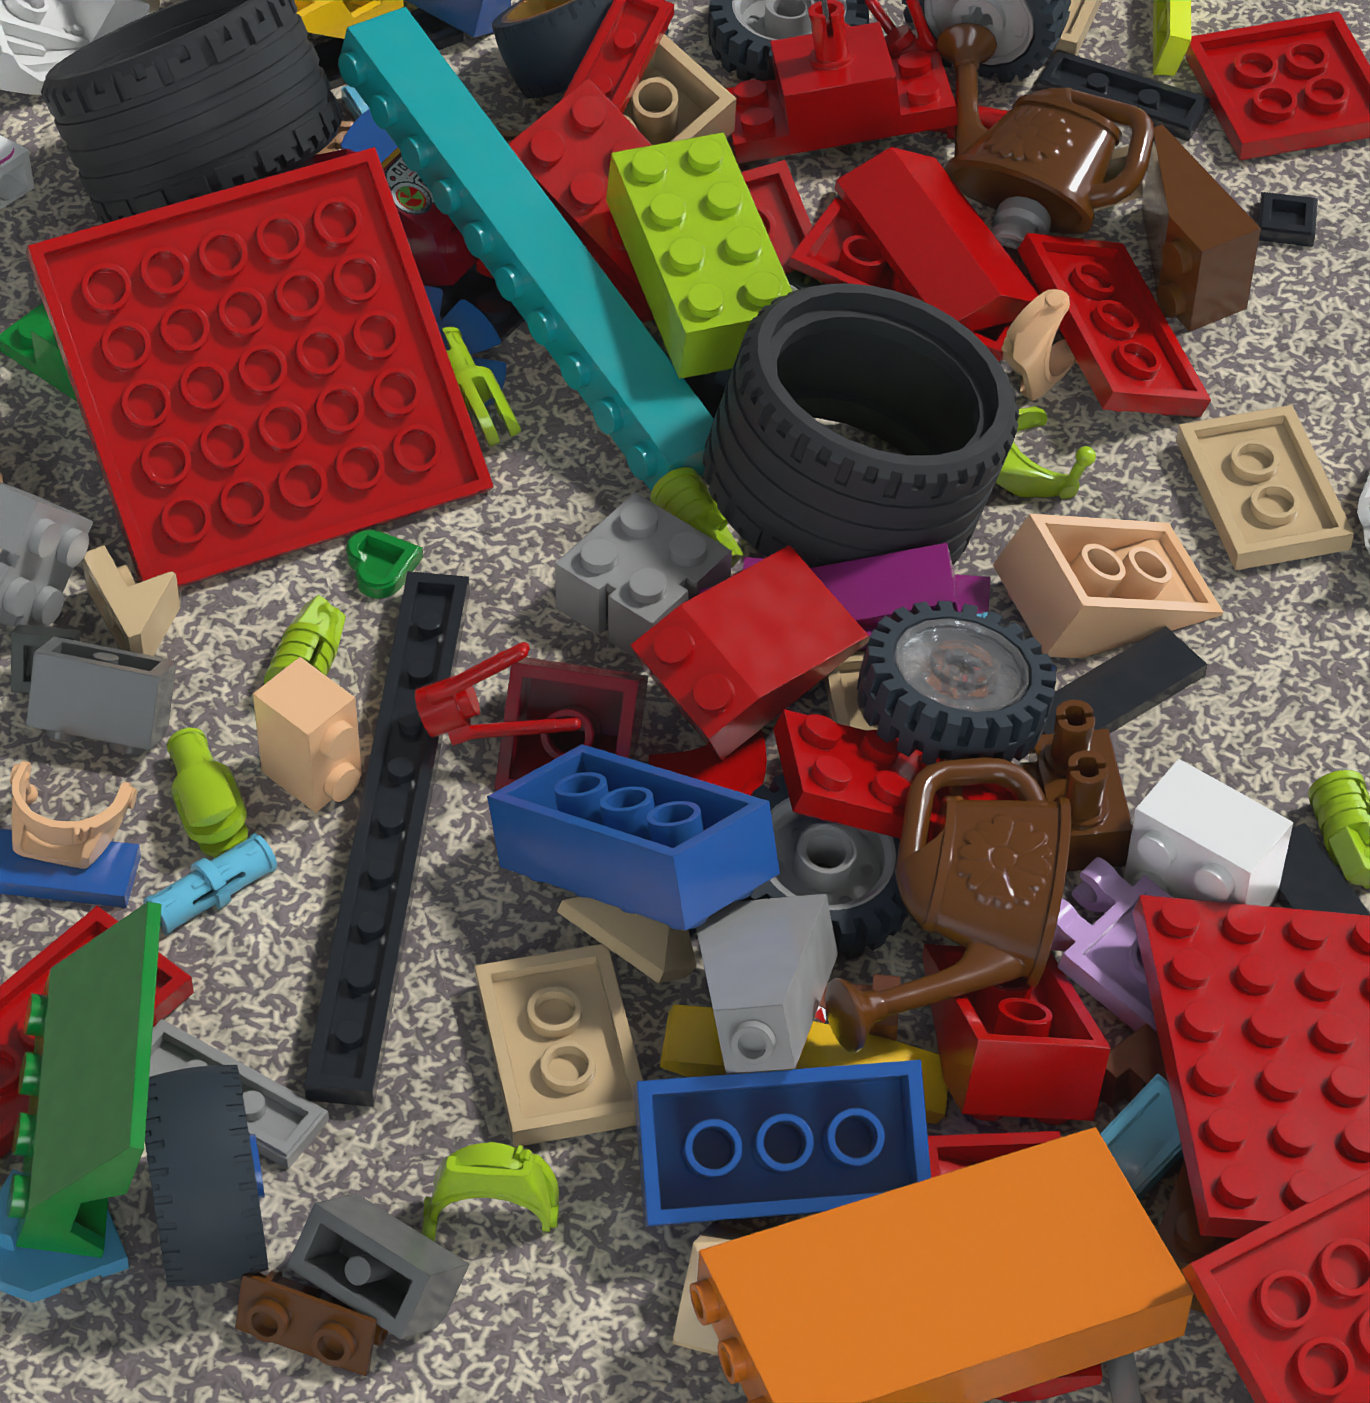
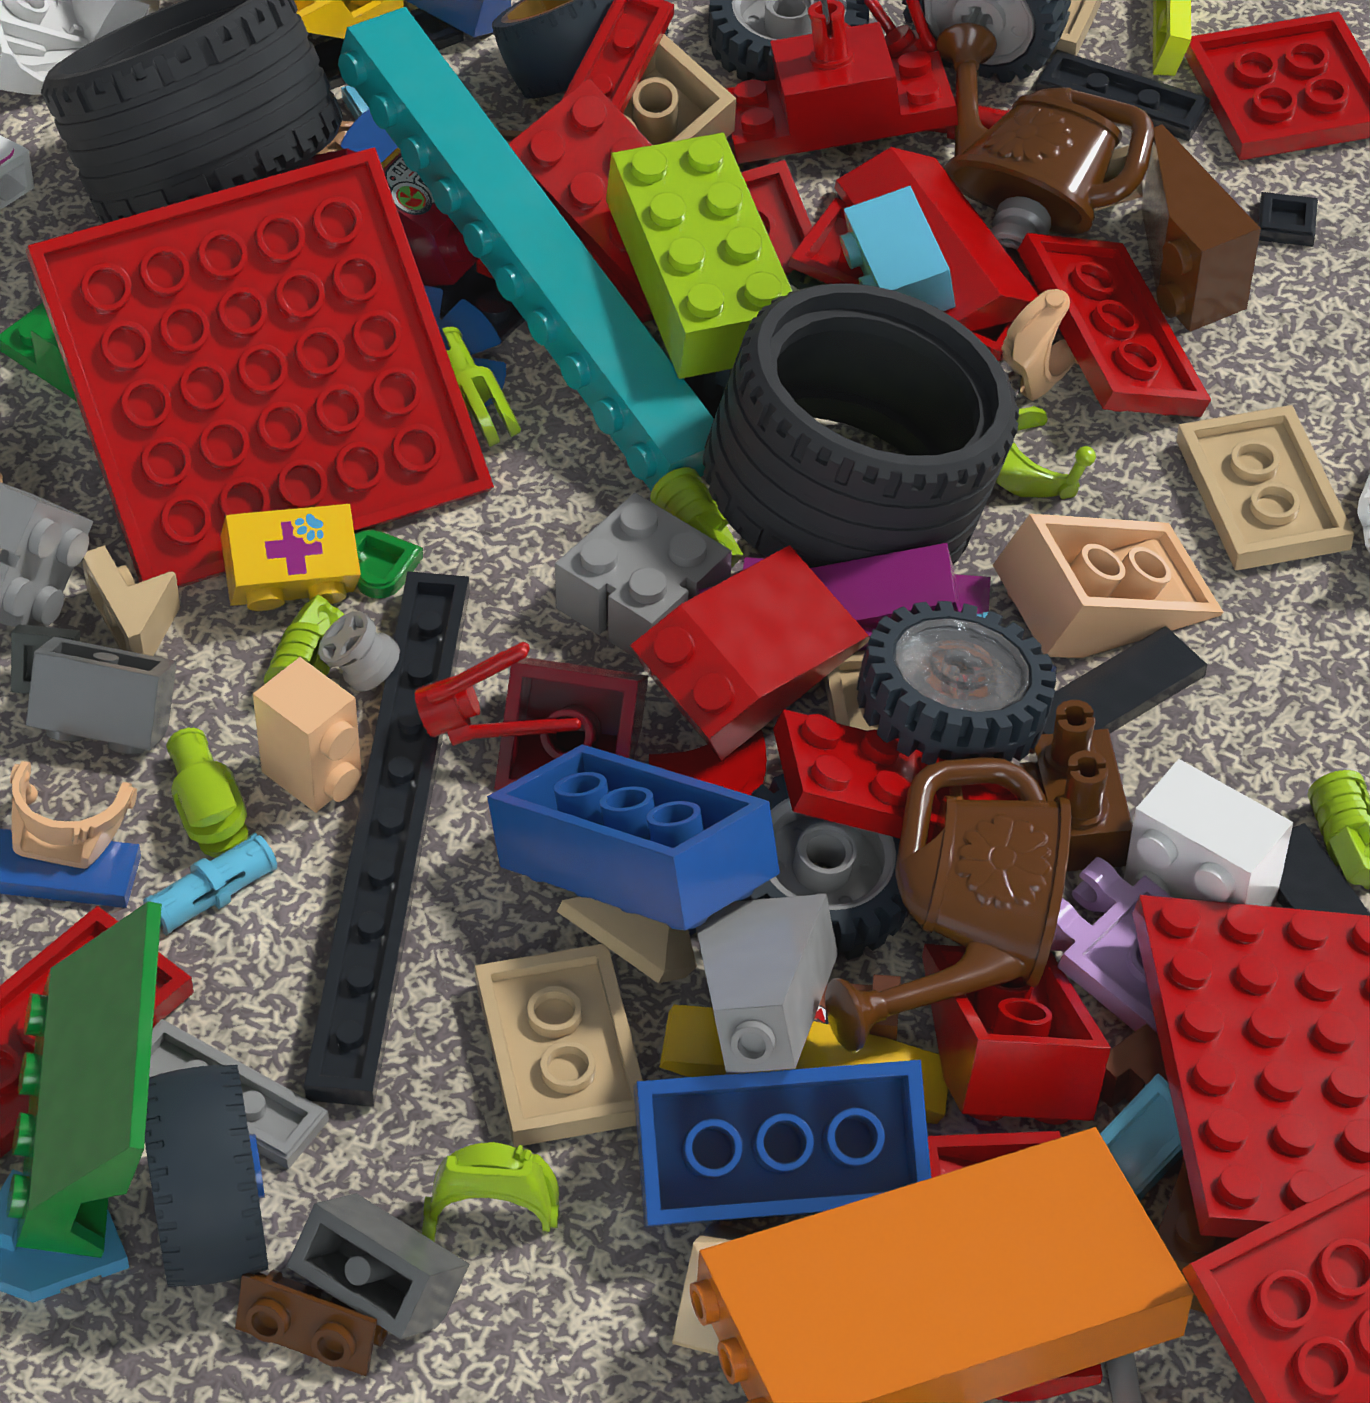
(290, 556): none -> yellow brick
(359, 651): none -> light grey wheel
(897, 248): none -> medium azure brick

